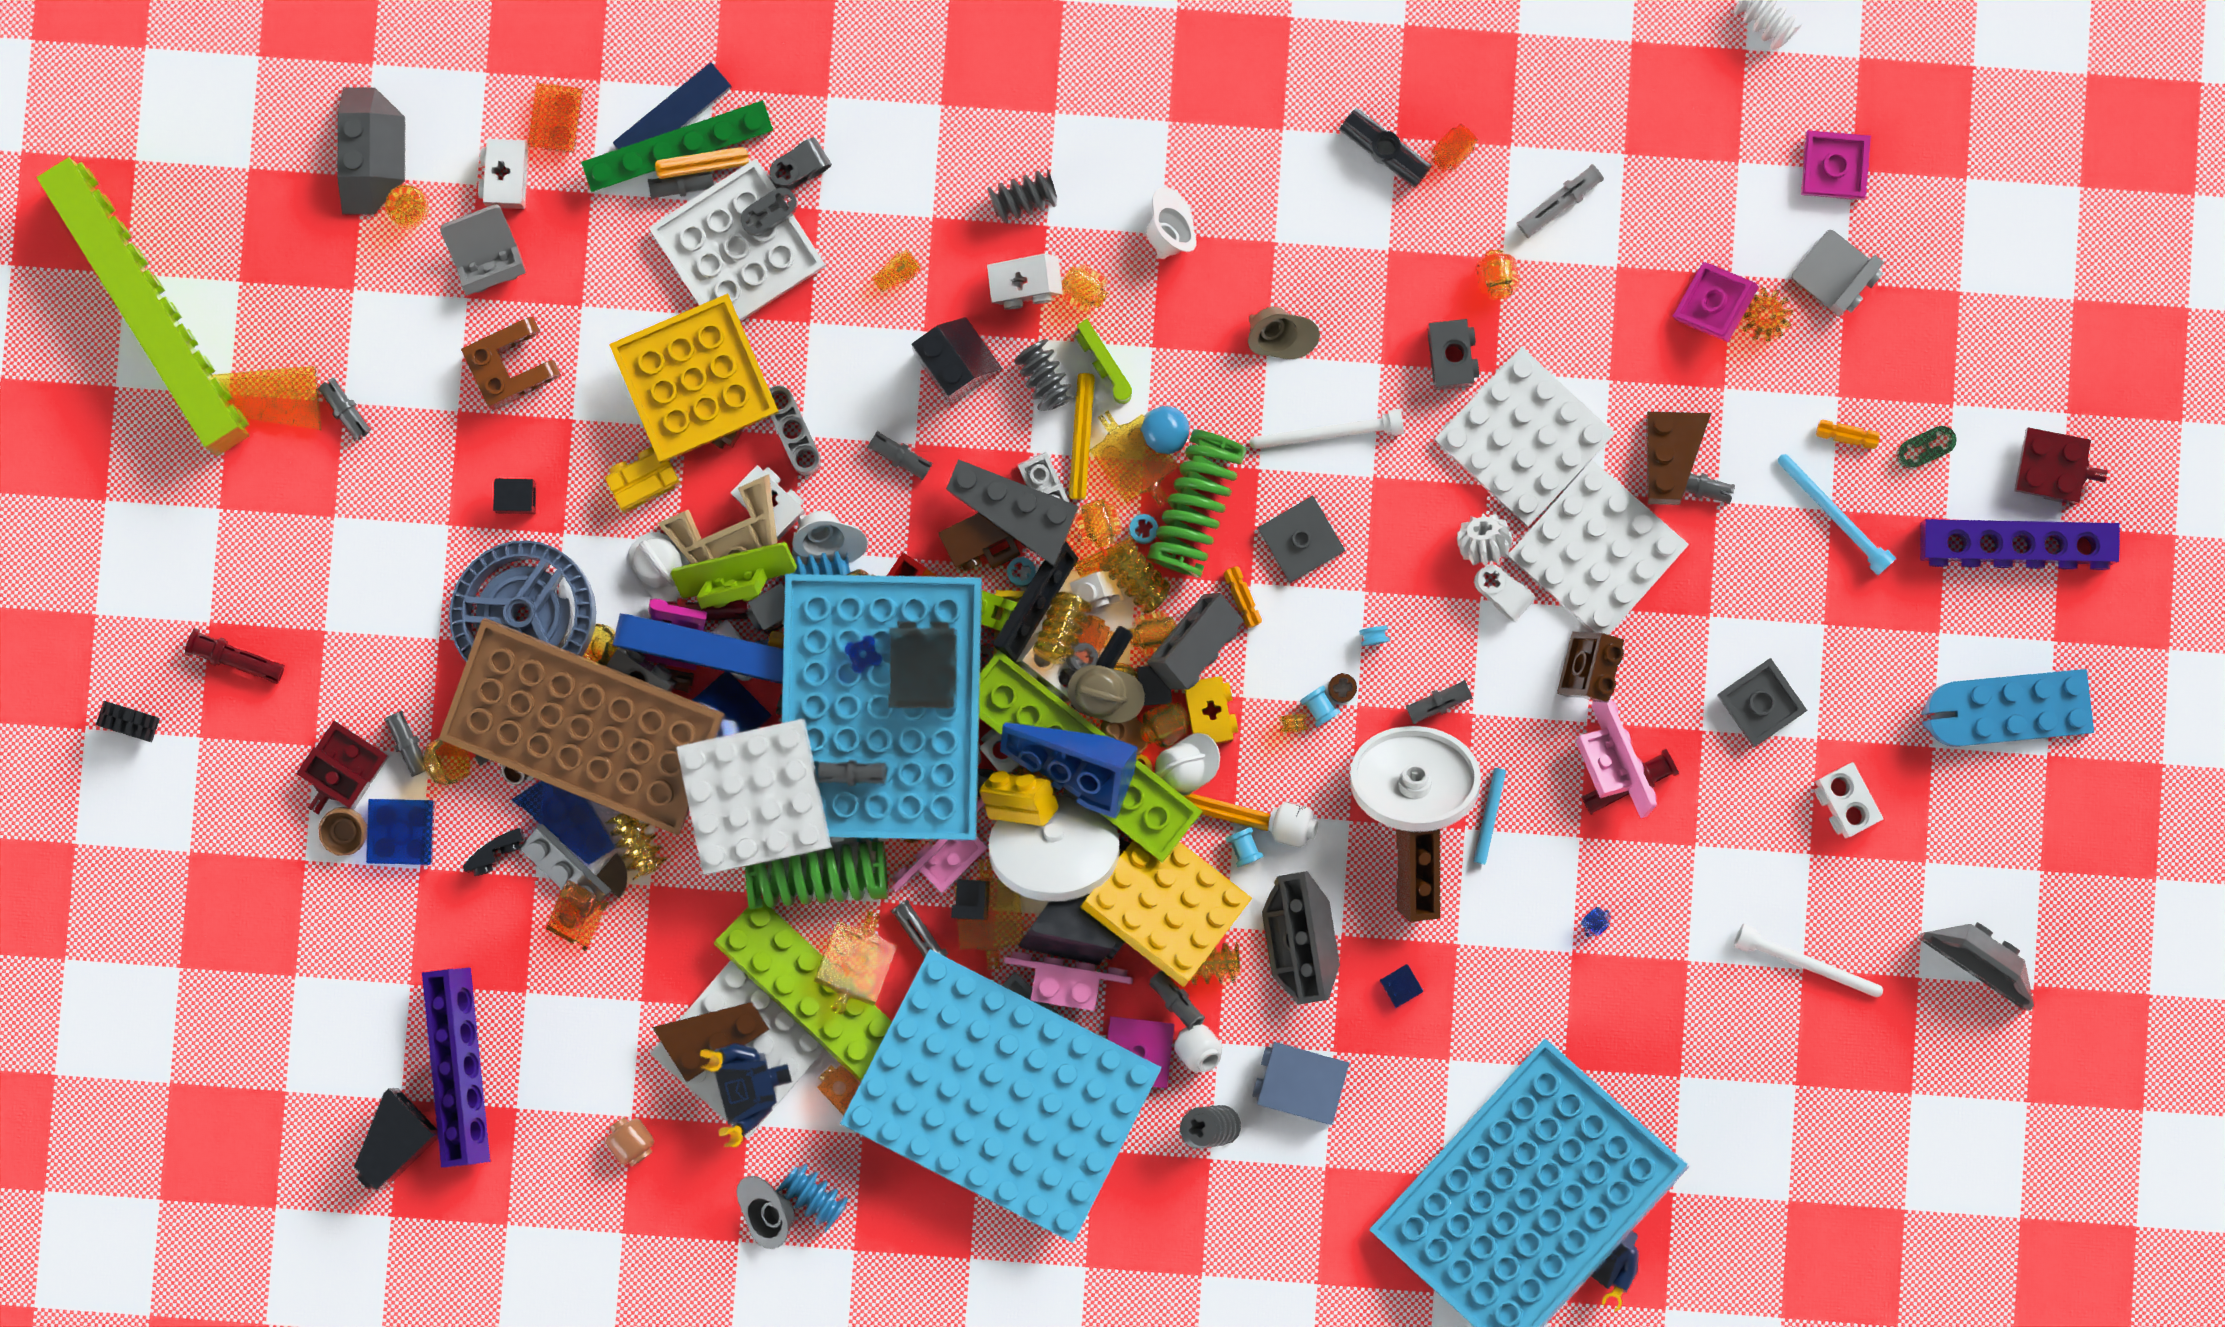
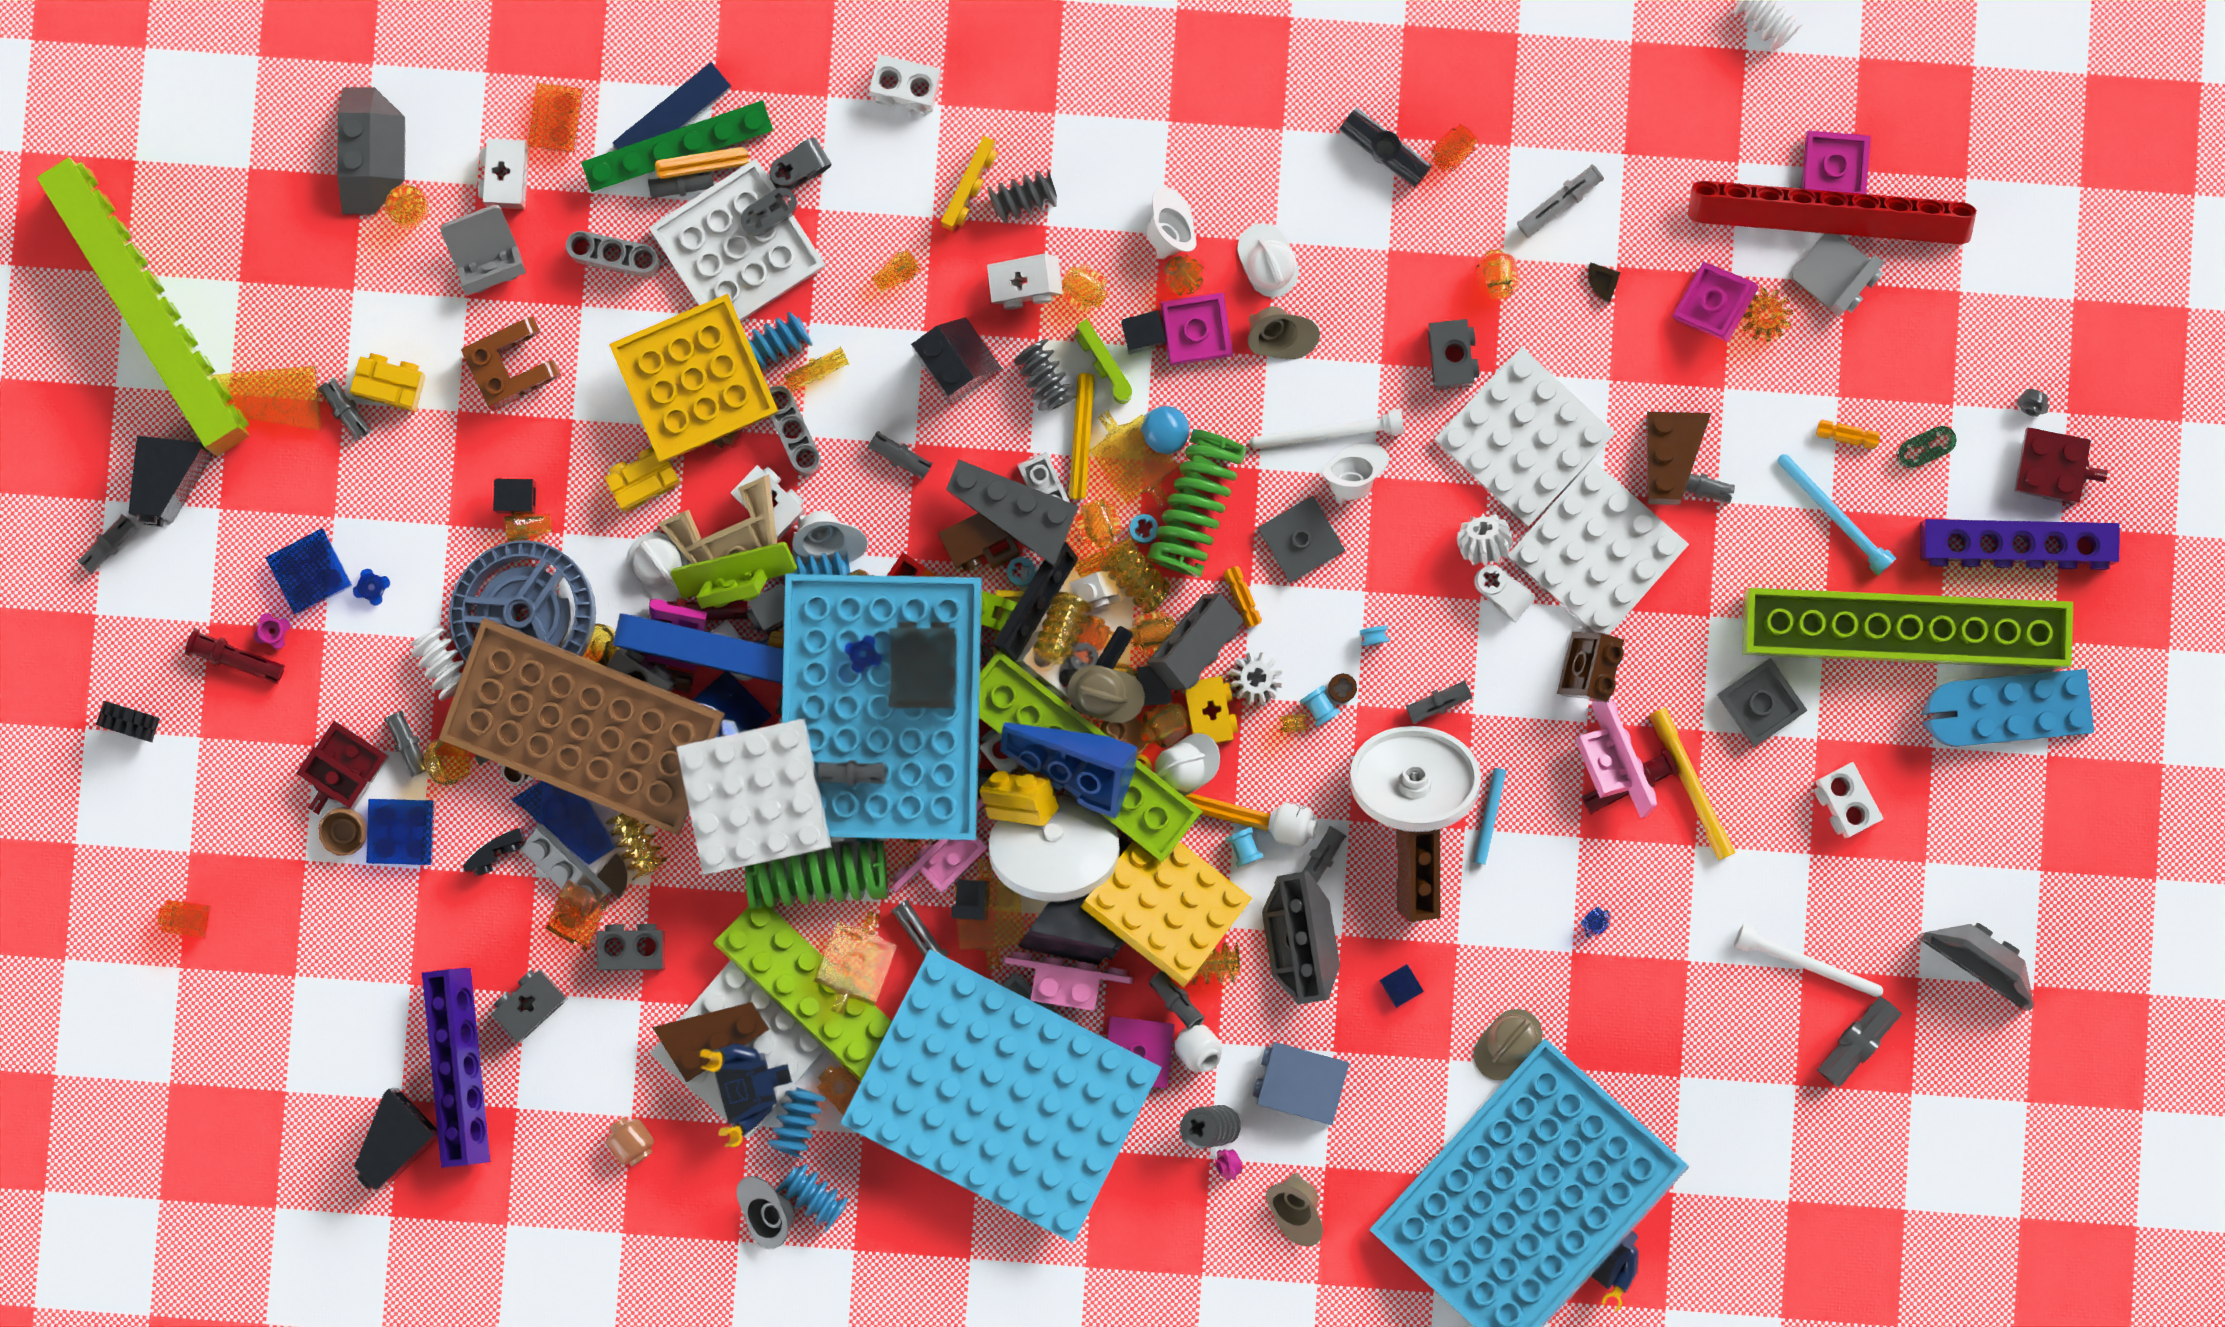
(107, 544): none -> dark grey pin
(164, 477): none -> black slope
(184, 918): none -> clear orange brick
(268, 622): none -> dark pink plate
(309, 571): none -> clear blue plate
(362, 588): none -> clear blue plate
(388, 383): none -> yellow brick
(439, 661): none -> white piece
(526, 526): none -> clear yellow cone
(547, 1000): none -> dark grey brick
(600, 244): none -> light grey beam
(631, 957): none -> dark grey brick
(779, 339): none -> dark azure piece
(796, 1121): none -> dark azure piece
(816, 369): none -> clear yellow pin
(908, 75): none -> white brick
(970, 184): none -> yellow plate
(1143, 332): none -> black panel
(1183, 275): none -> gear
(1196, 329): none -> dark pink plate
(1228, 1164): none -> dark pink plate
(1250, 669): none -> white gear
(1268, 260): none -> white piece
(1295, 1210): none -> dark tan piece
(1332, 838): none -> dark grey pin
(1354, 471): none -> white piece
(1507, 1043): none -> dark tan piece
(1602, 281): none -> dark brown tile
(1714, 830): none -> yellow piece
(1831, 212): none -> red beam
(1859, 1041): none -> dark grey piece
(1907, 628): none -> lime brick
(2033, 402): none -> dark grey plate

